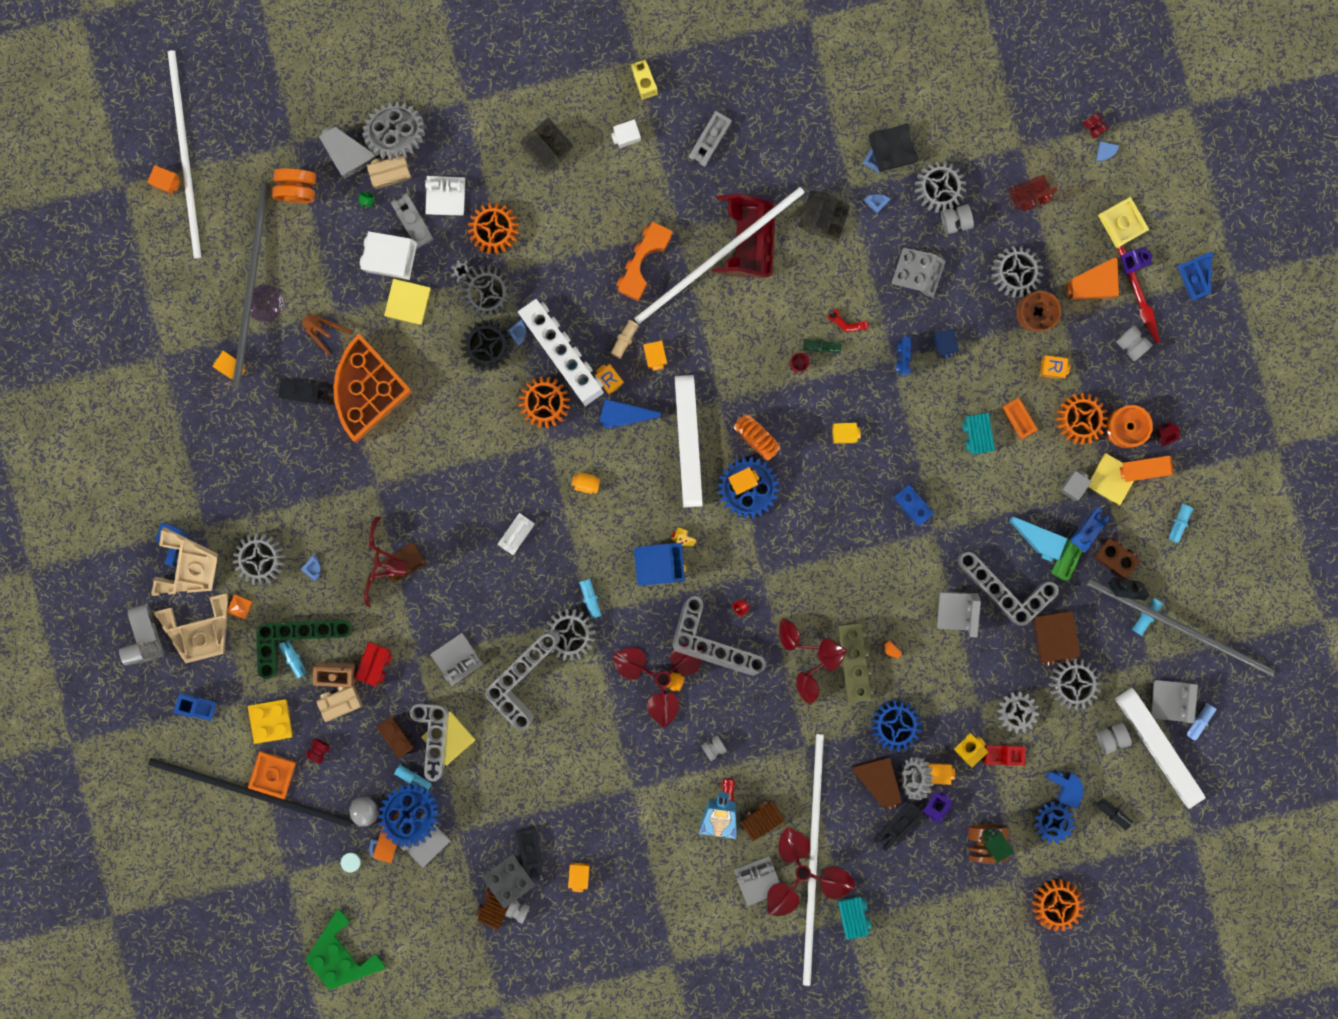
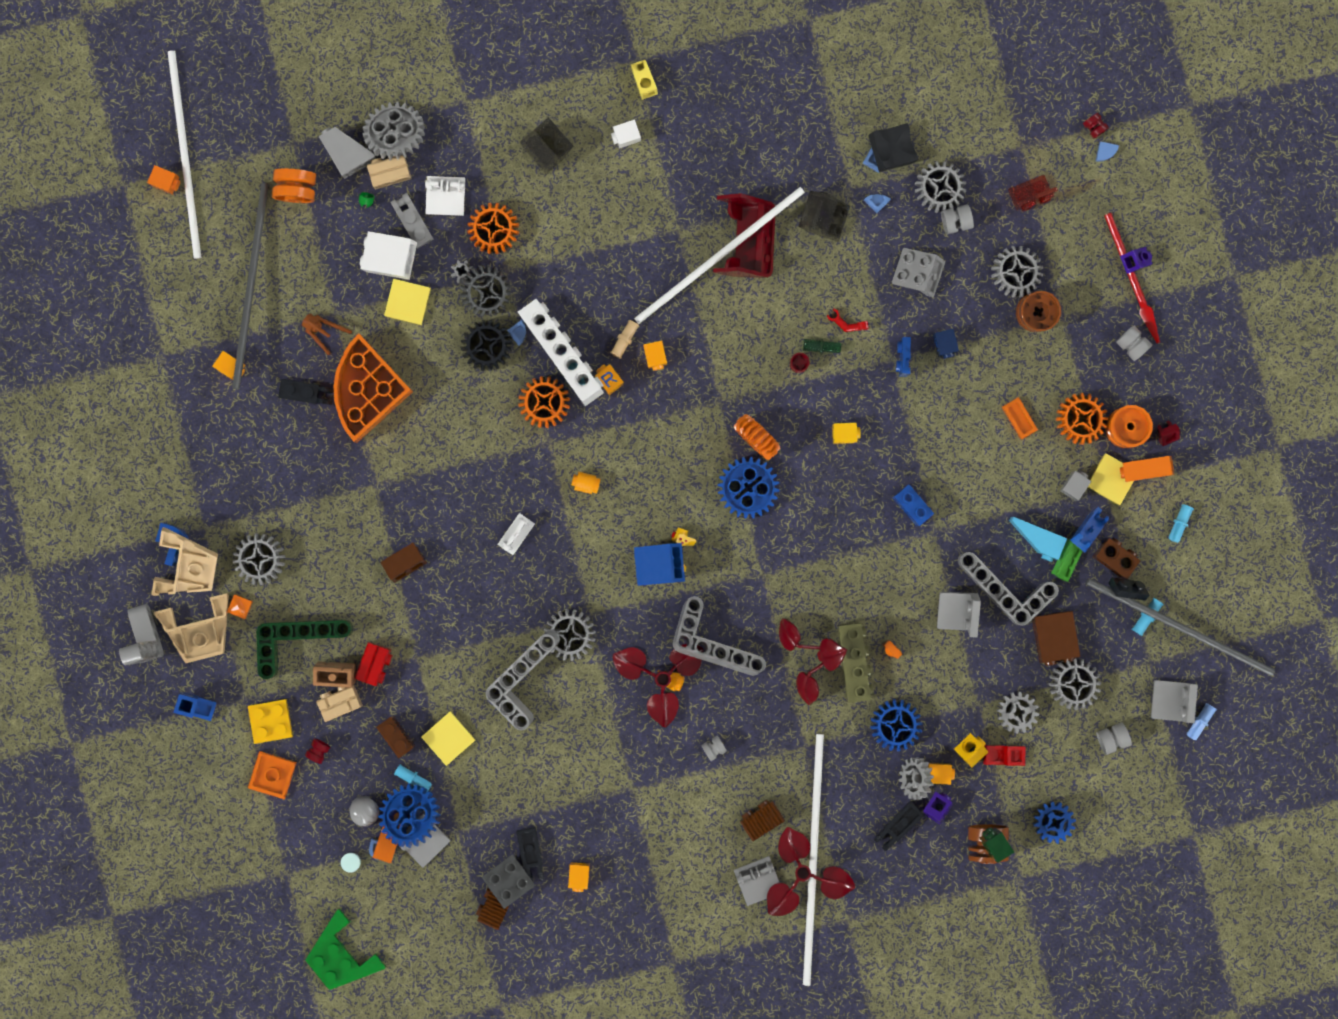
(249, 792): black piece -> none
(274, 304): clear purple dish -> none
(293, 659): medium azure pin -> none
(312, 568): medium blue tile -> none
(393, 566): dark red plant -> none
(440, 743): light grey beam -> none
(456, 659): light grey hinge -> none
(517, 911): light grey wheel -> none
(590, 598): medium azure pin -> none
(621, 414): blue slope -> none
(655, 239): orange arch -> none
(688, 441): white beam -> none
(710, 138): light grey plate -> none
(719, 817): torso -> none
(728, 787): red pin -> none
(740, 607): red hinge -> none
(744, 480): light orange brick -> none
(853, 917): teal brick -> none
(880, 781): reddish brown slope -> none
(978, 433): teal brick -> none
(1054, 367): light orange brick -> none
(1071, 789): blue brick -> none
(1075, 901): orange gear -> none
(1095, 283): orange slope -> none
(1114, 814): black axle -> none
(1123, 222): light yellow tile -> none
(1160, 748): white beam -> none
(1197, 276): blue wing -> none

